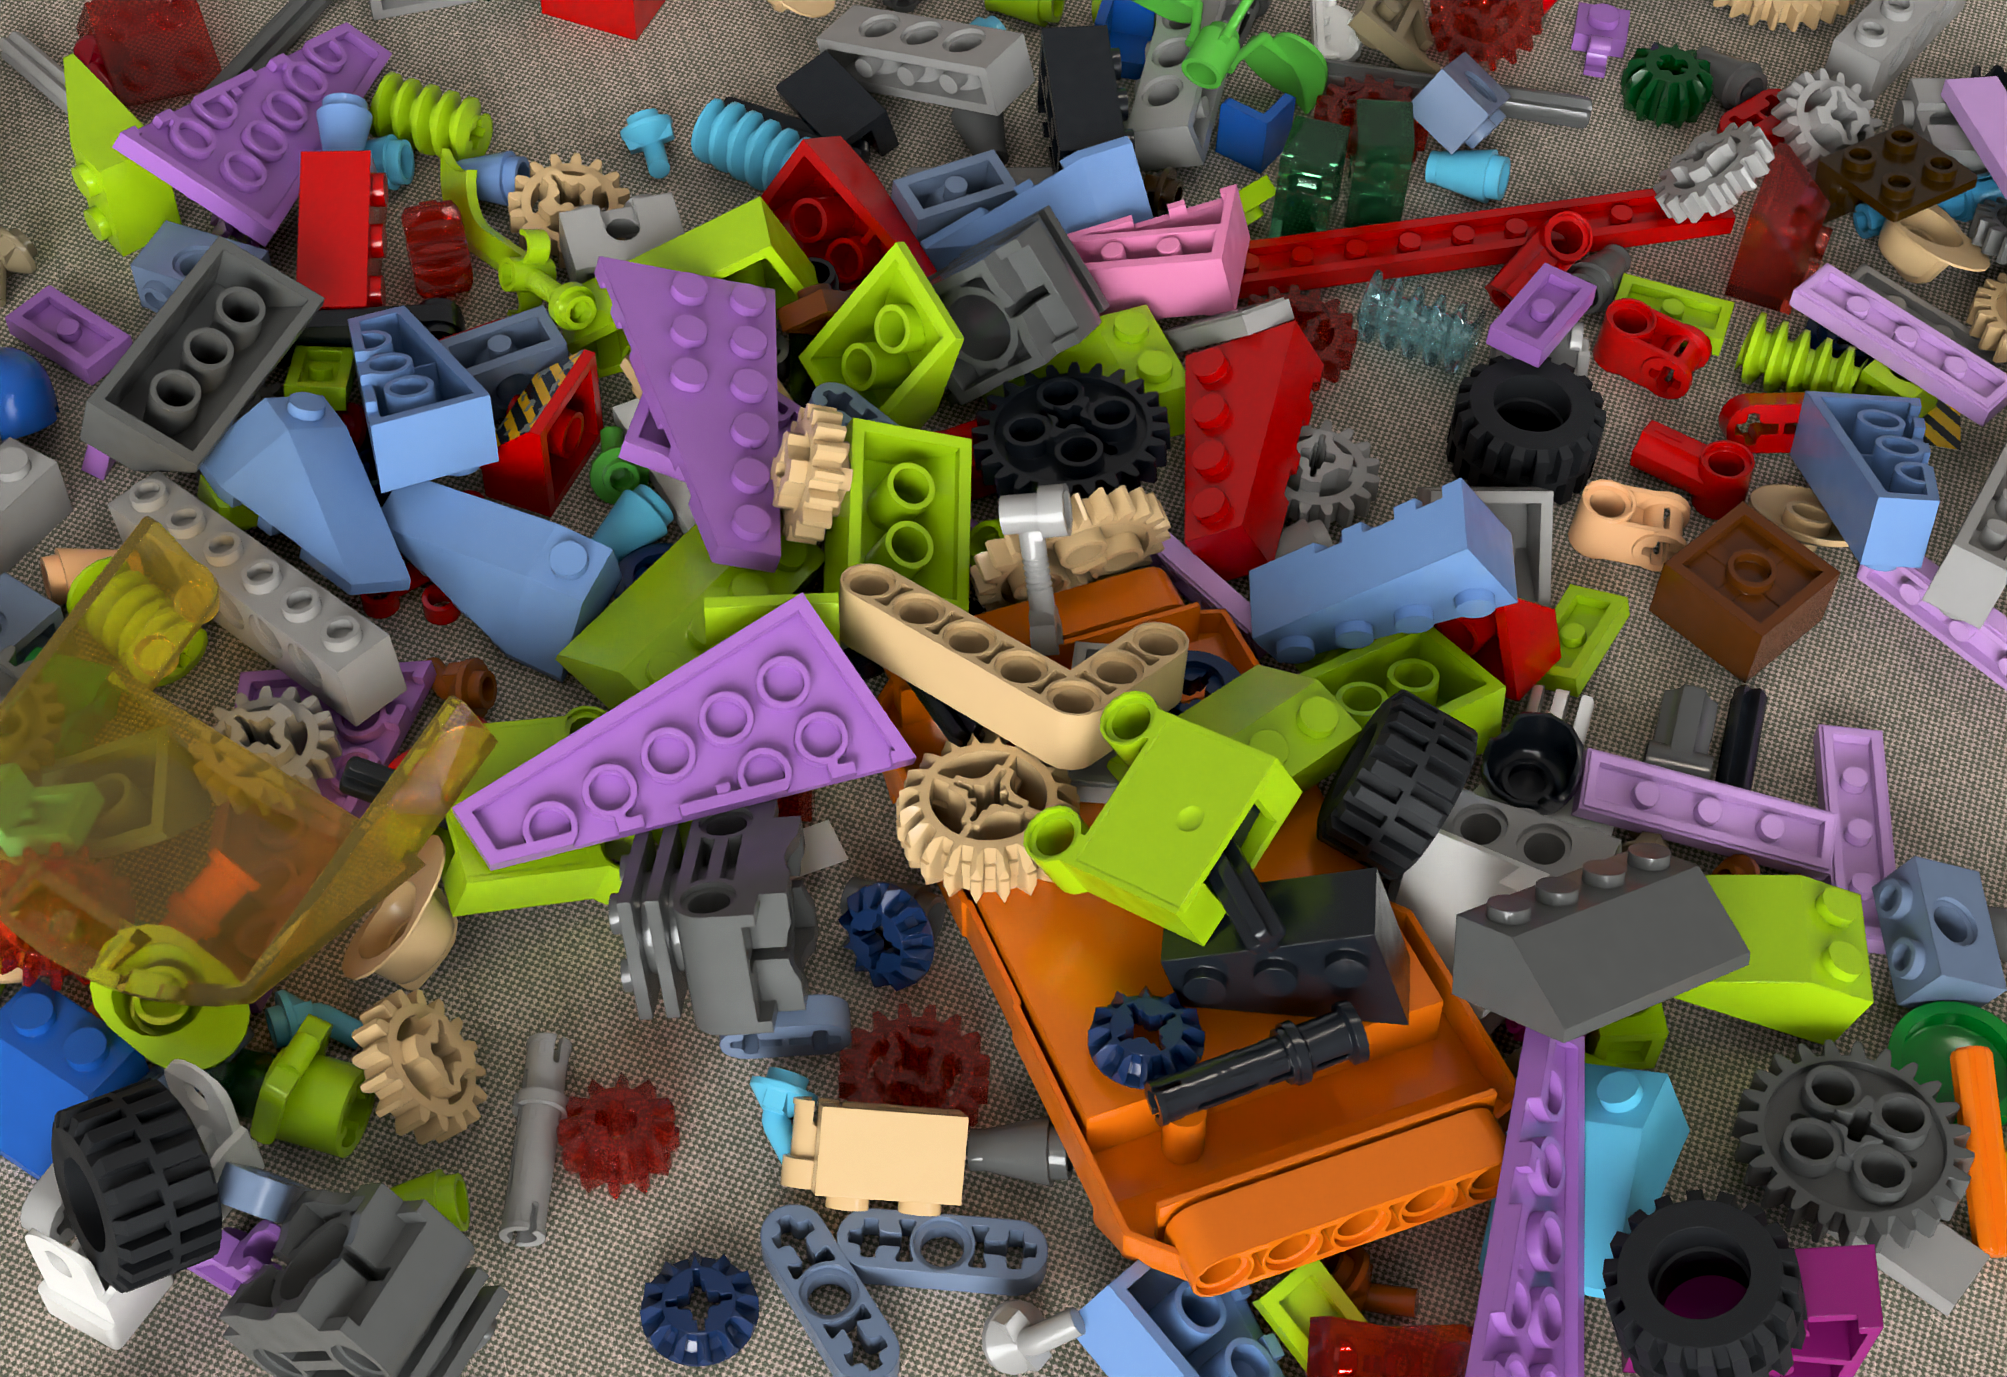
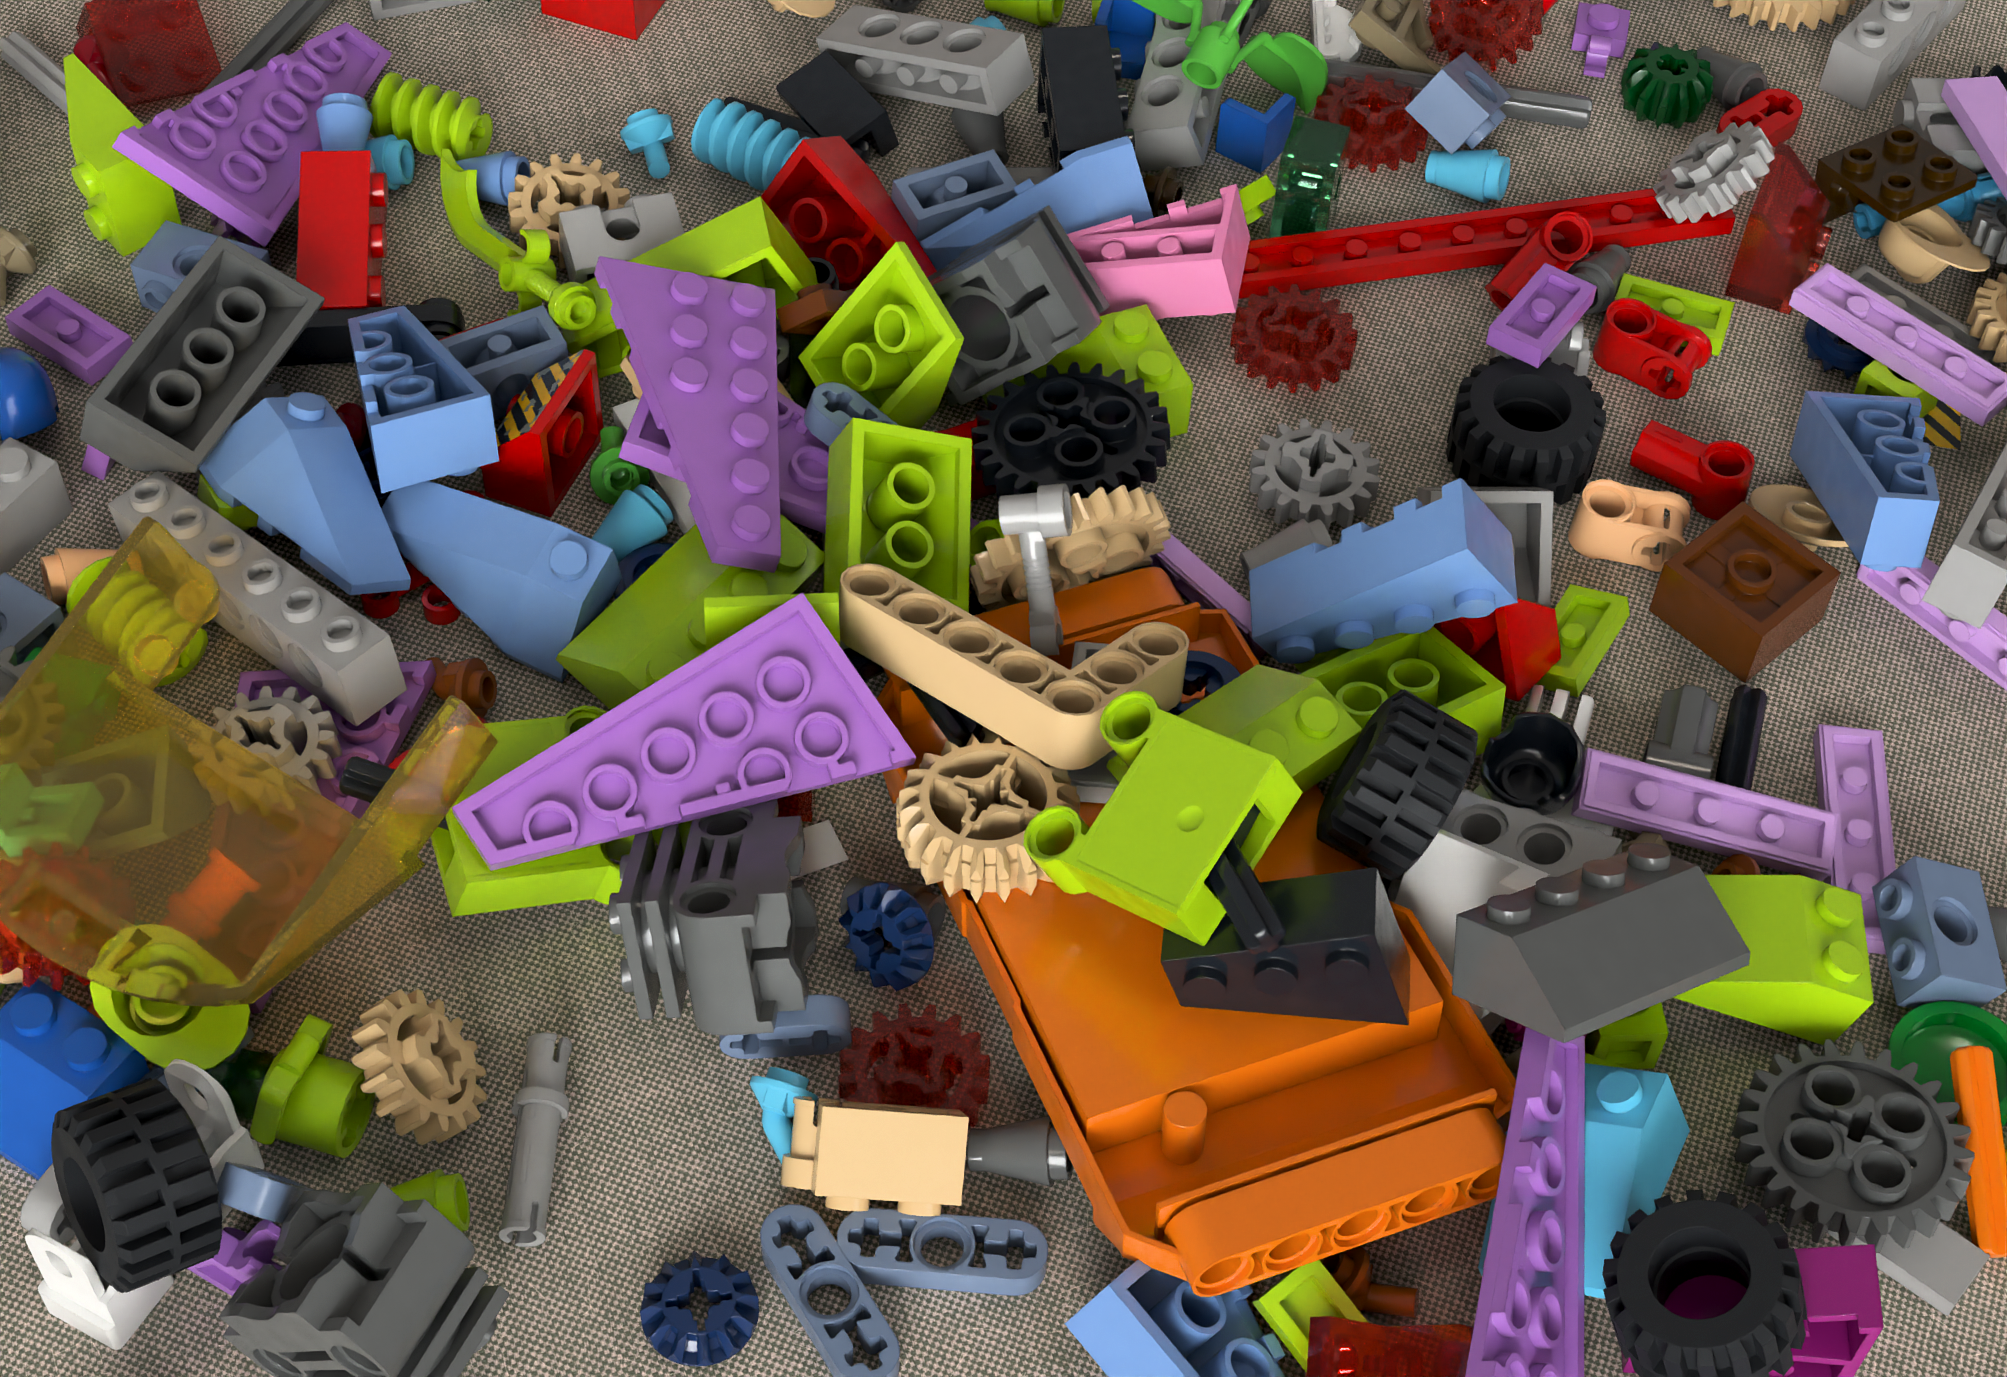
(290, 1011): medium azure plate -> none
(322, 372): lime plate -> none
(407, 929): tan piece -> none
(437, 249): clear red gear -> none
(623, 1160): clear red gear -> none
(811, 473): tan gear -> none
(1021, 1339): light grey plate -> none
(1137, 1060): dark blue gear -> none
(1229, 325): light grey tile -> none
(1242, 442): red wedge -> none
(1288, 1055): black pin -> none
(1378, 162): clear green brick -> none
(1418, 325): clear light blue piece -> none
(1776, 416): red beam -> none
(1795, 361): lime piece -> none
(1822, 116): light grey gear -> none

